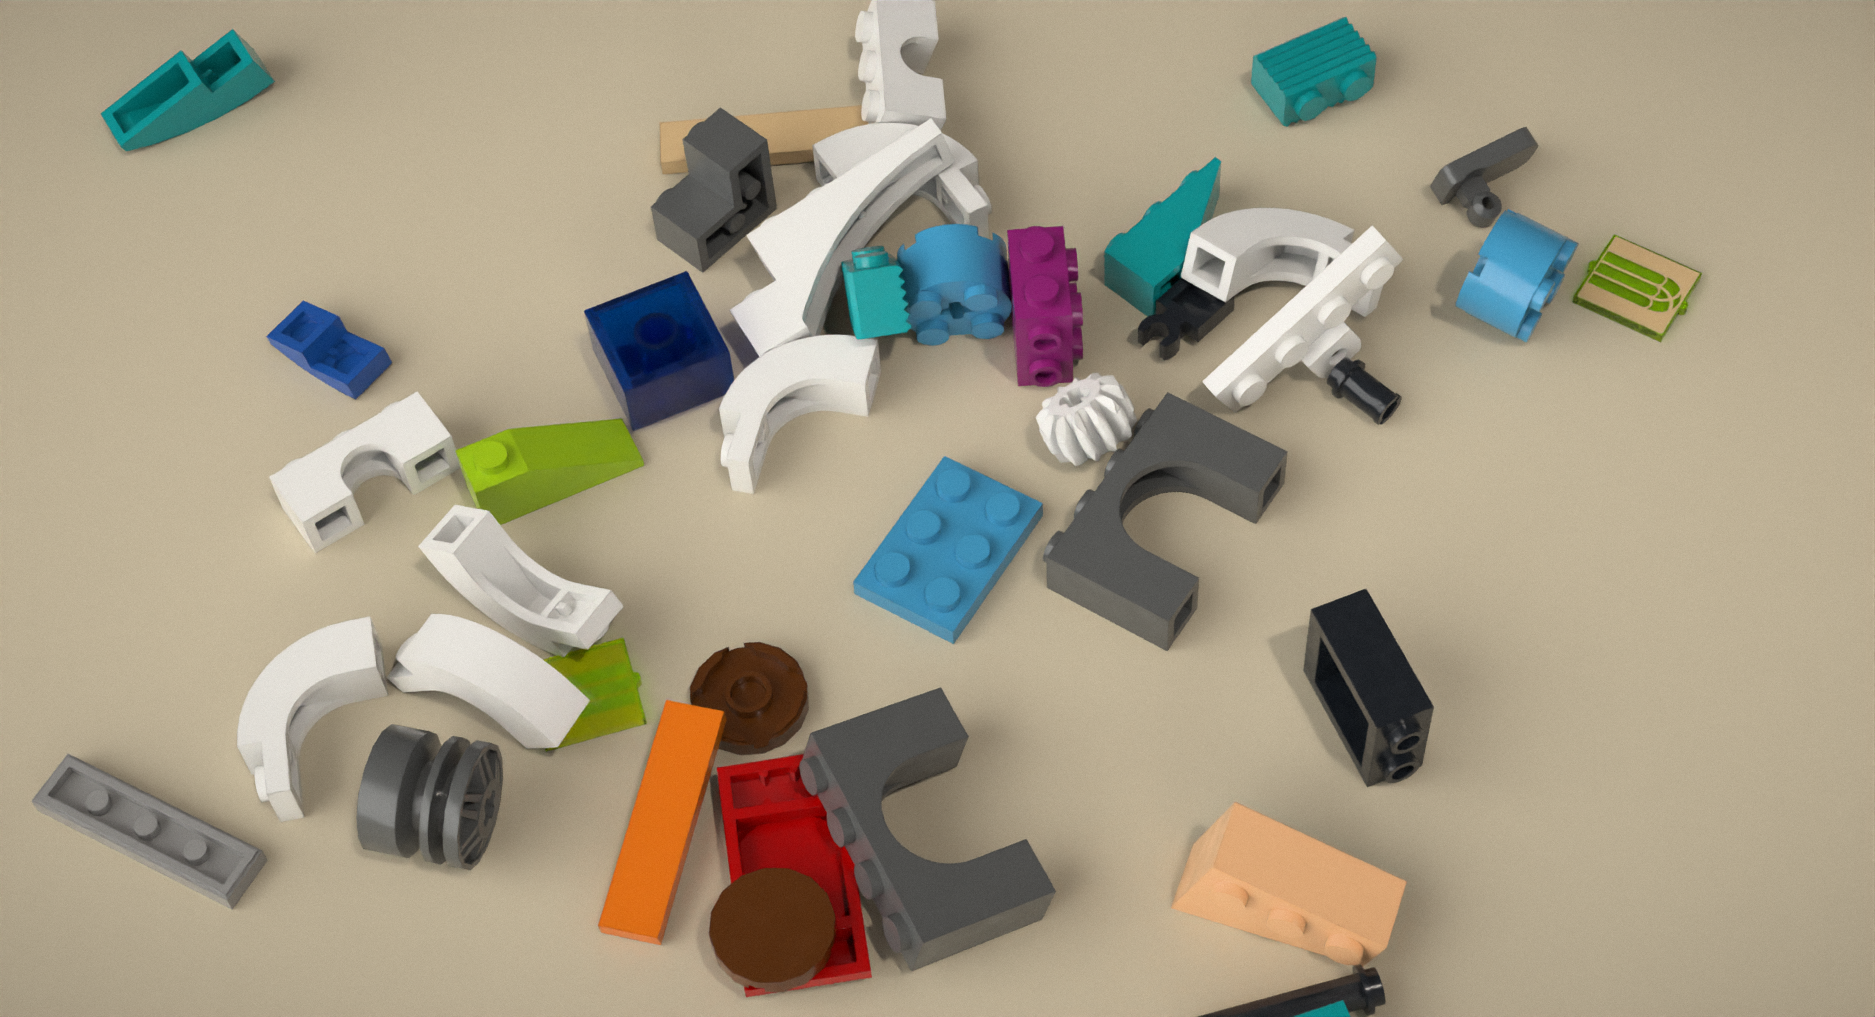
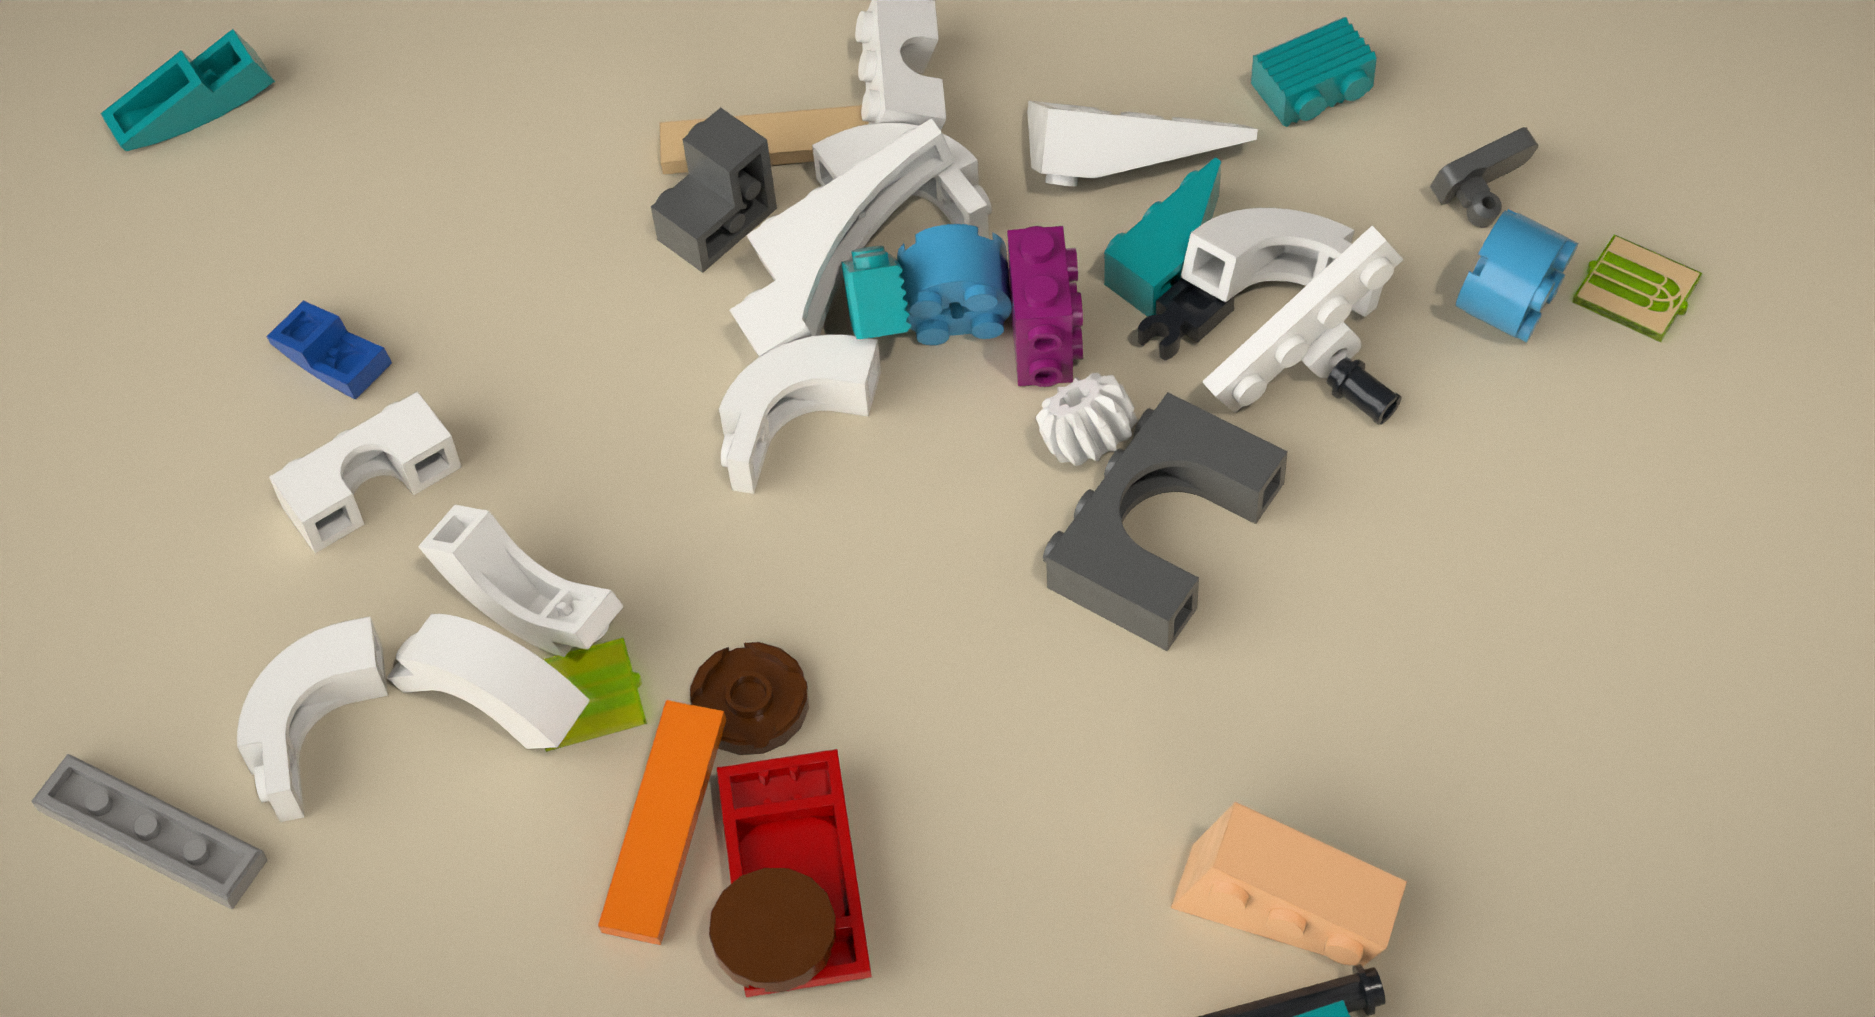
(429, 796): dark grey wheel -> none
(544, 464): lime slope -> none
(660, 350): clear blue brick -> none
(924, 904): dark grey arch -> none
(948, 549): dark azure plate -> none
(1094, 143): none -> white wedge
(1367, 688): black window -> none

